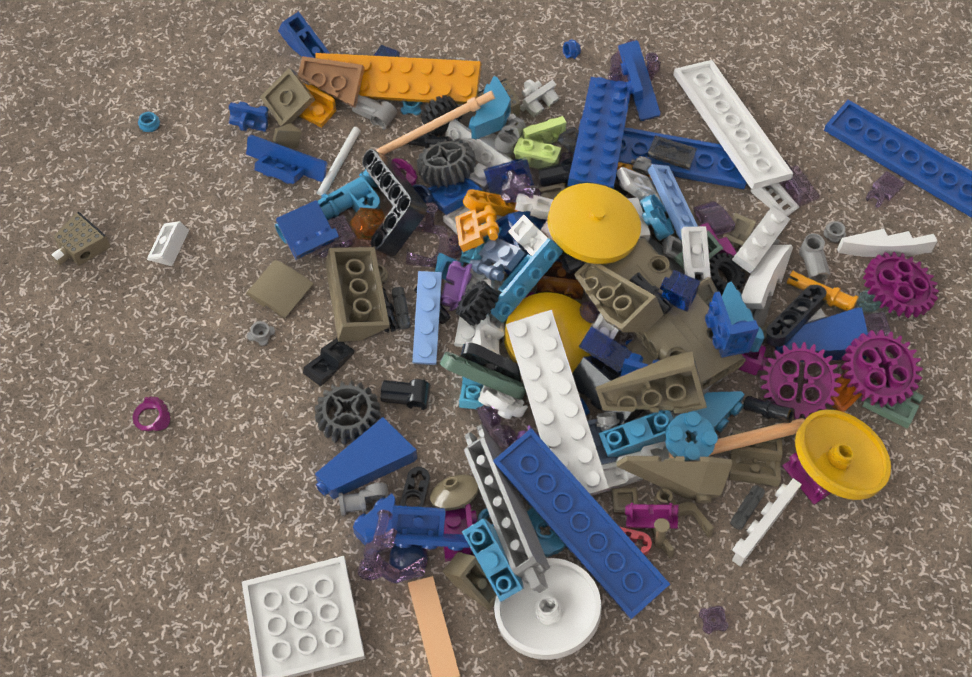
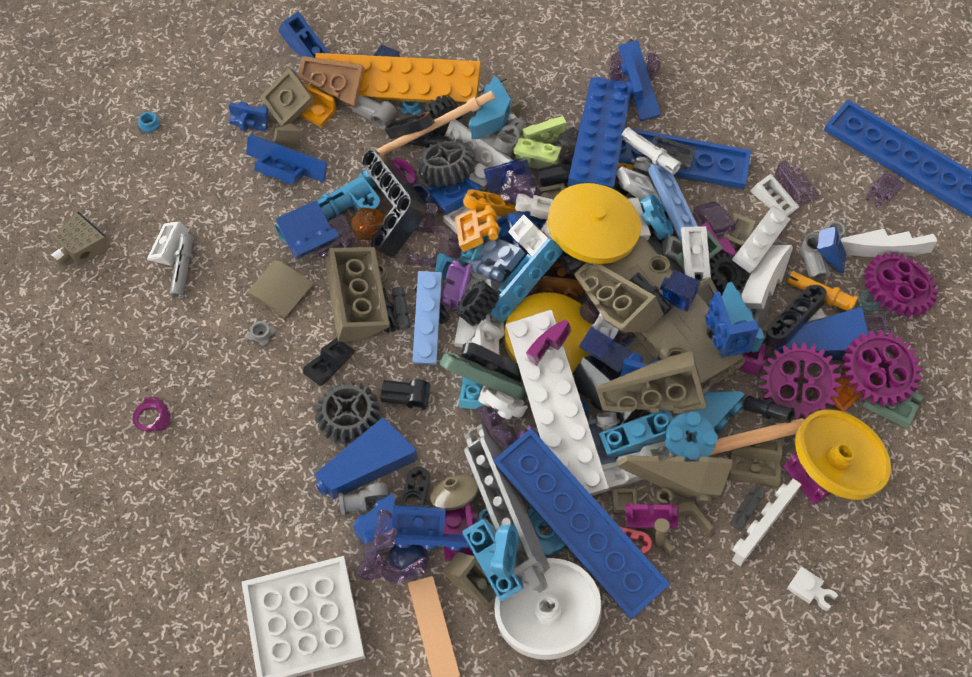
(182, 257): none -> light grey pin
(339, 161): white bar -> none
(409, 125): none -> black beam
(505, 551): none -> dark azure plate
(531, 102): white hips -> none
(553, 337): none -> magenta slope
(572, 47): blue plate -> none
(657, 155): none -> white pin
(713, 612): clear purple plate -> none
(733, 125): white plate -> none
(809, 586): none -> white plate
(832, 248): none -> blue slope

